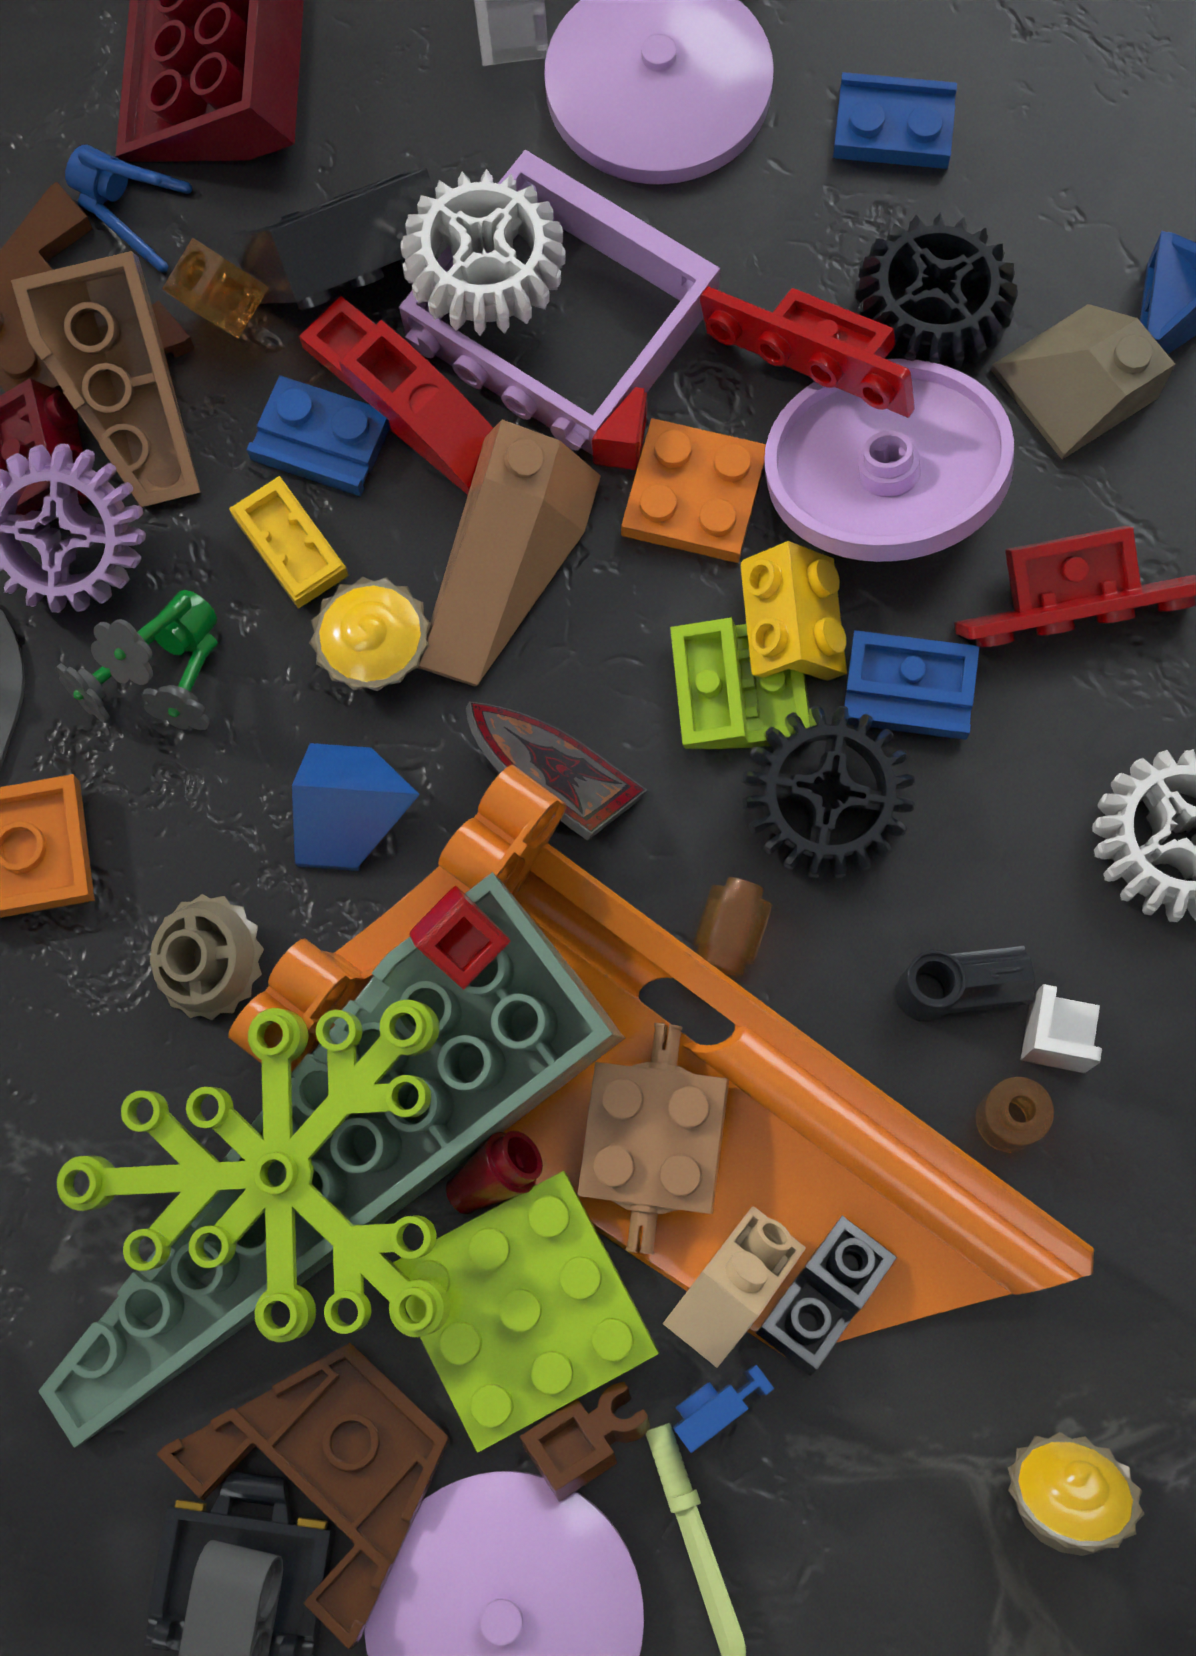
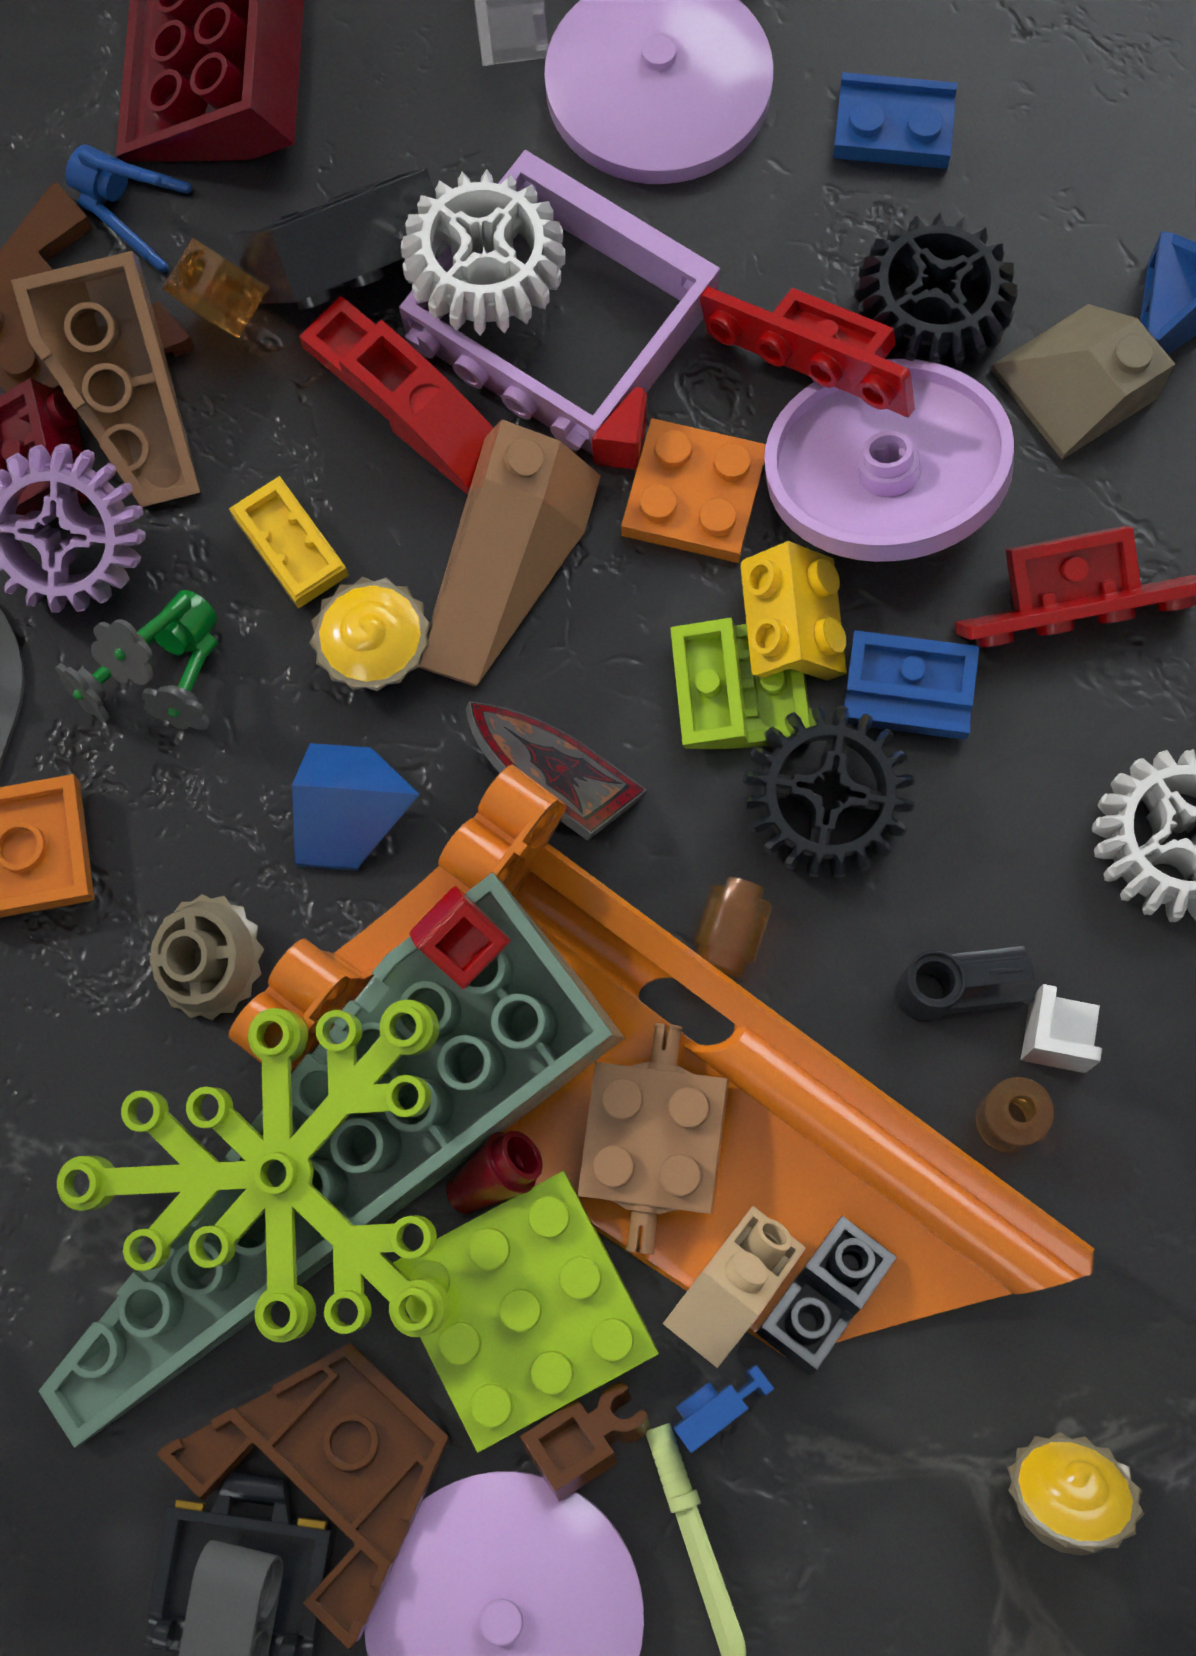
(319, 435): blue plate -> none

